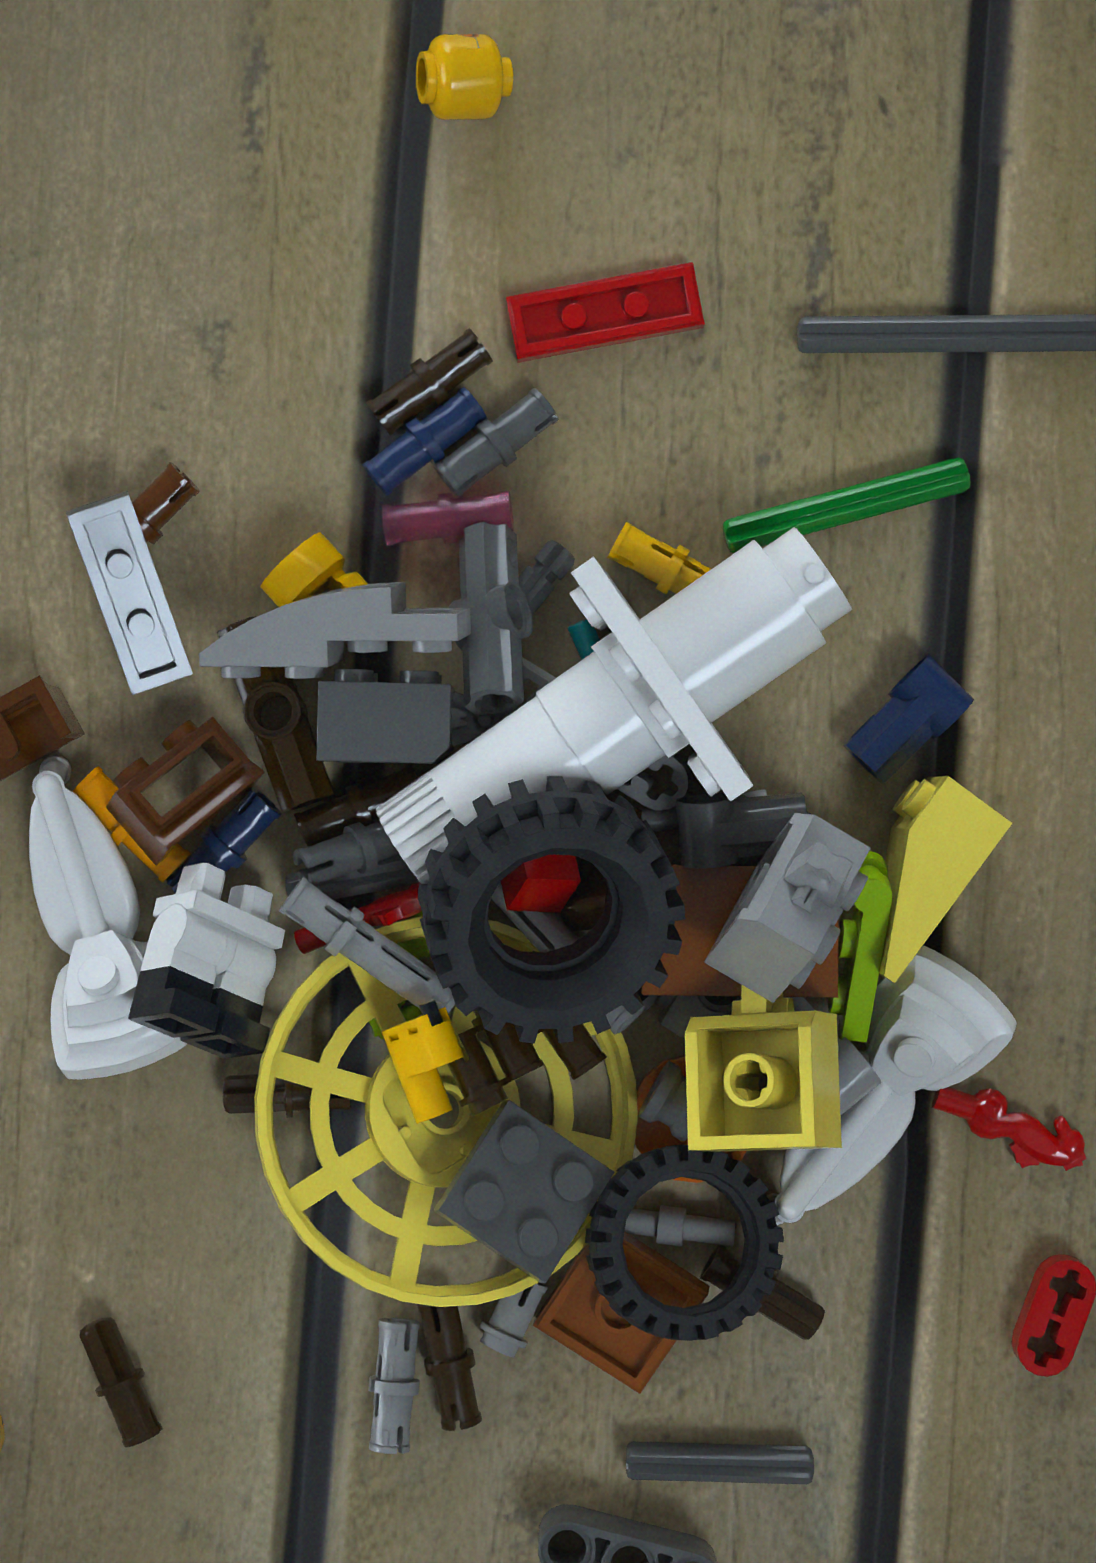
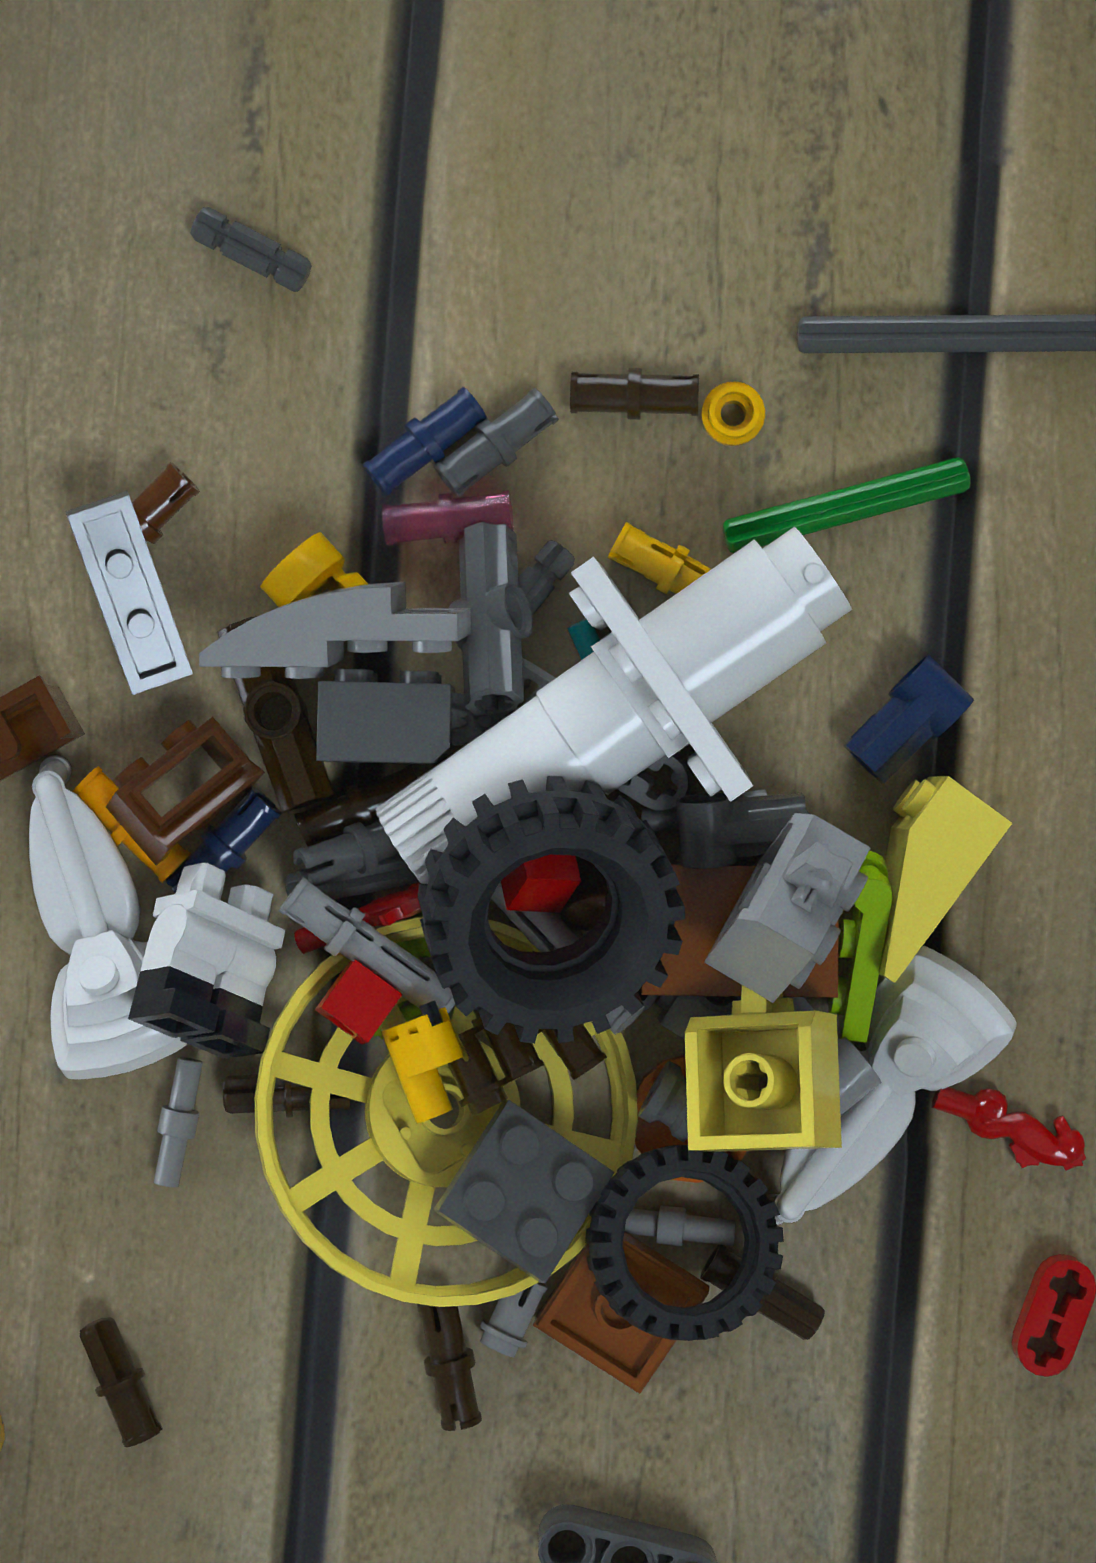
(178, 1122): none -> light grey bar
(251, 249): none -> dark grey axle
(358, 1002): none -> red piece
(394, 1385): light grey pin -> none
(429, 382): dark brown pin -> none
(463, 77): yellow head -> none
(605, 312): red tile -> none
(634, 393): none -> dark brown pin
(719, 1462): dark grey axle -> none
(738, 394): none -> yellow plate

